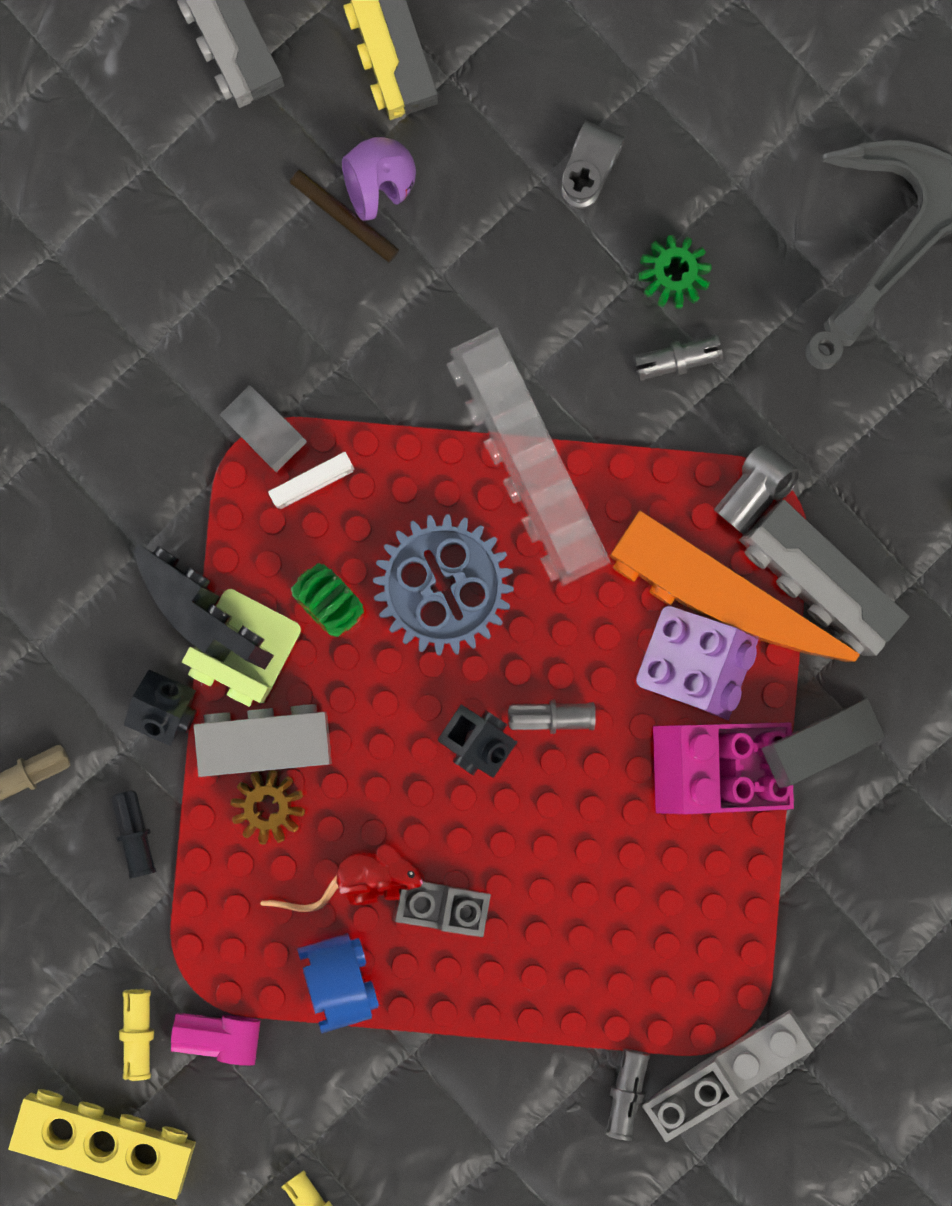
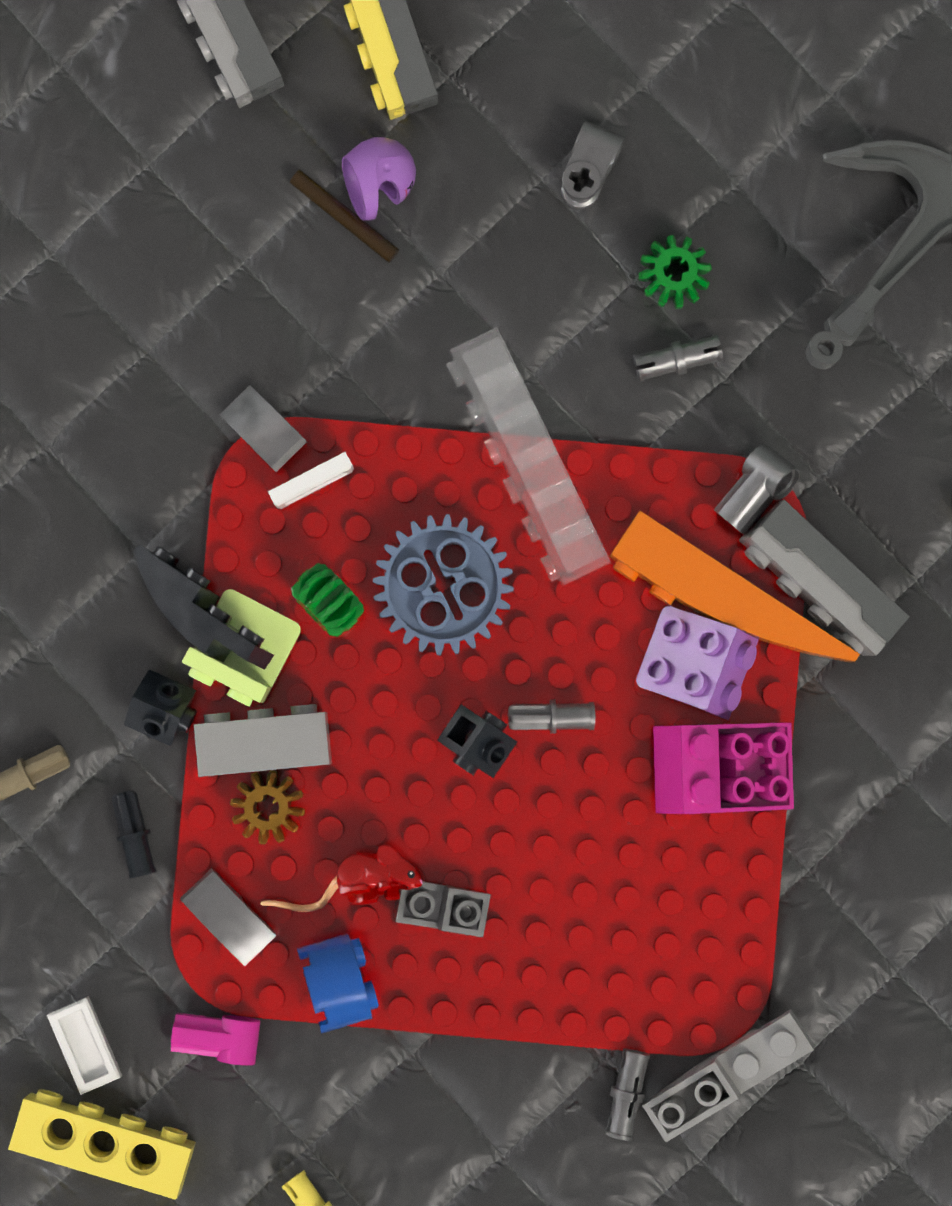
(84, 1045): none -> white tile
(136, 1034): light yellow pin -> none
(228, 917): none -> flat silver slope
(823, 743): dark grey slope -> none

